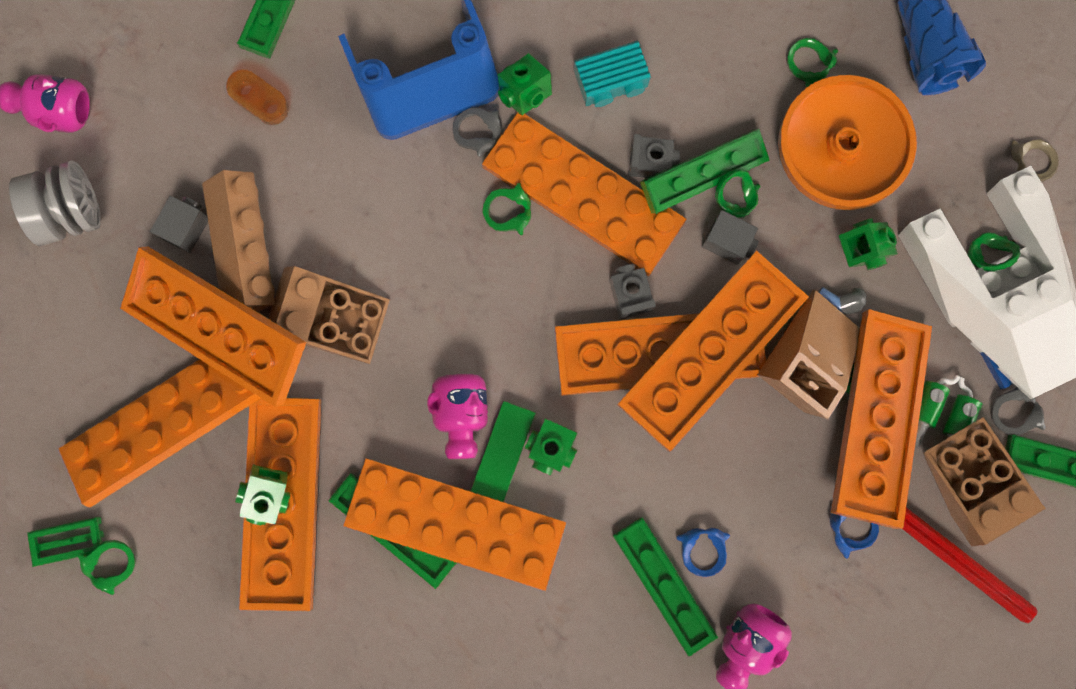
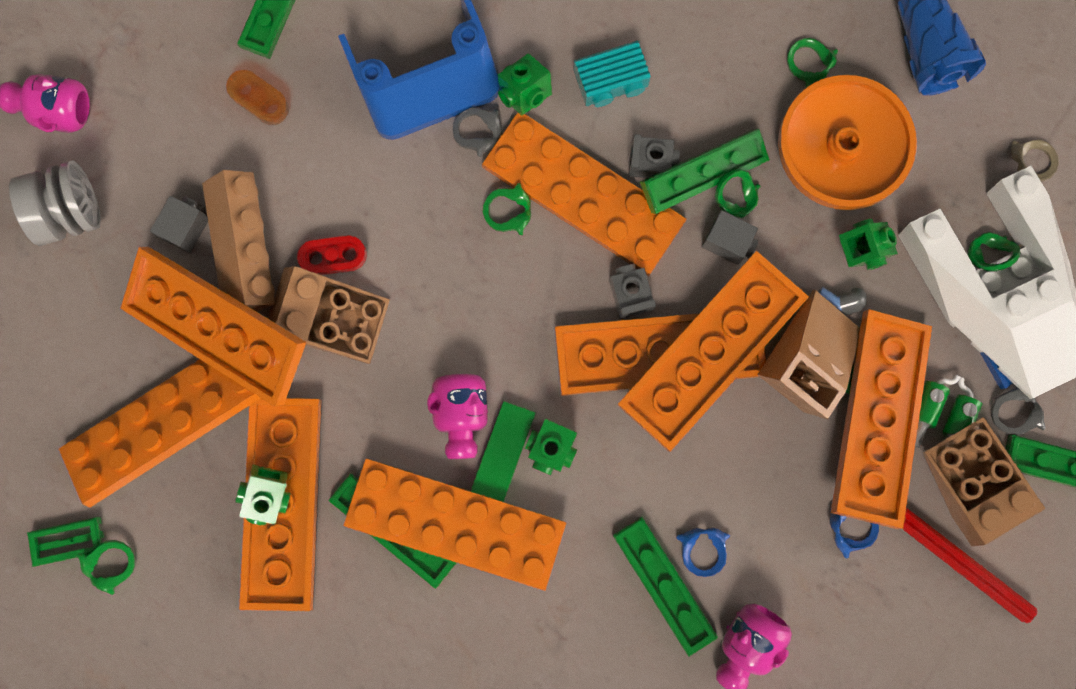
(333, 255): none -> red plate

